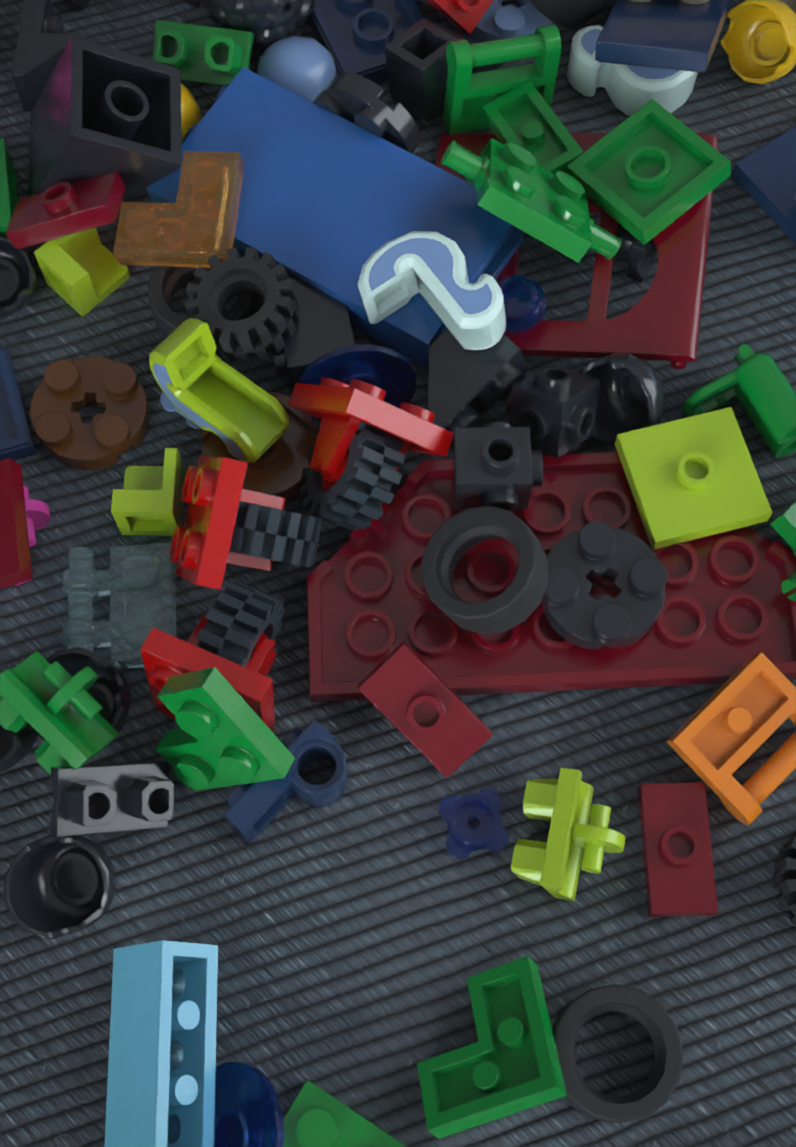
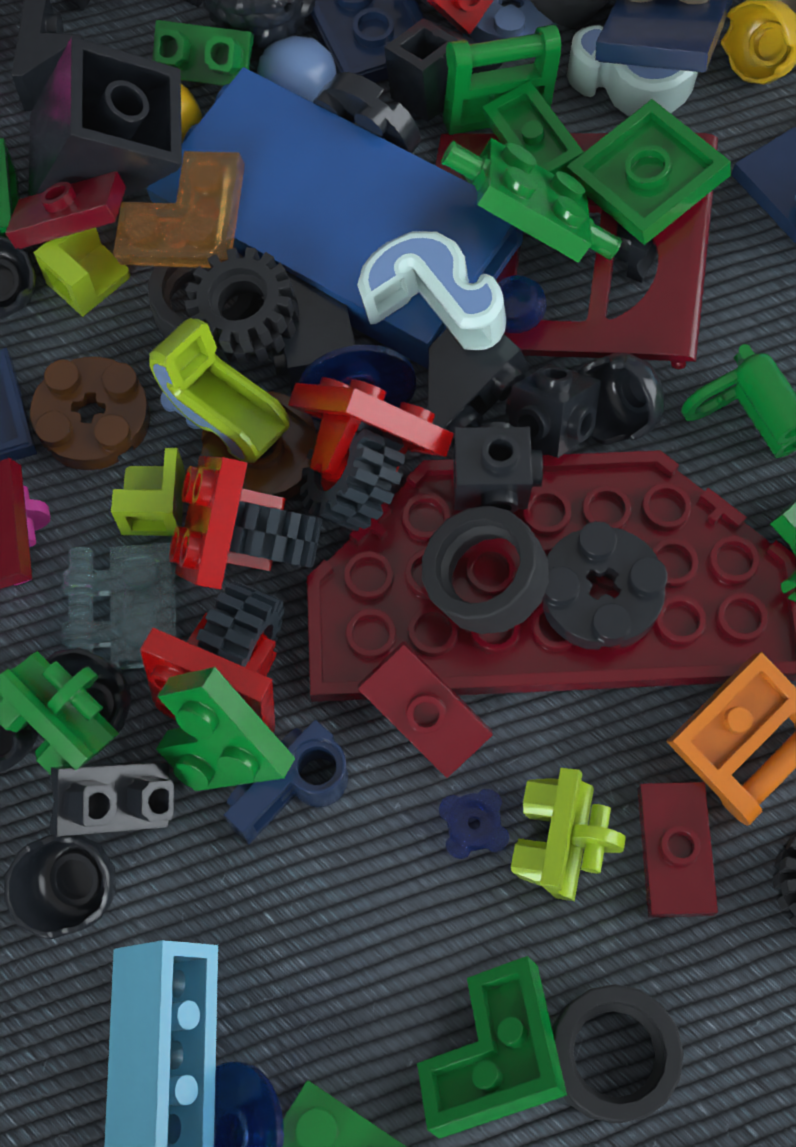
(692, 478): lime plate -> none

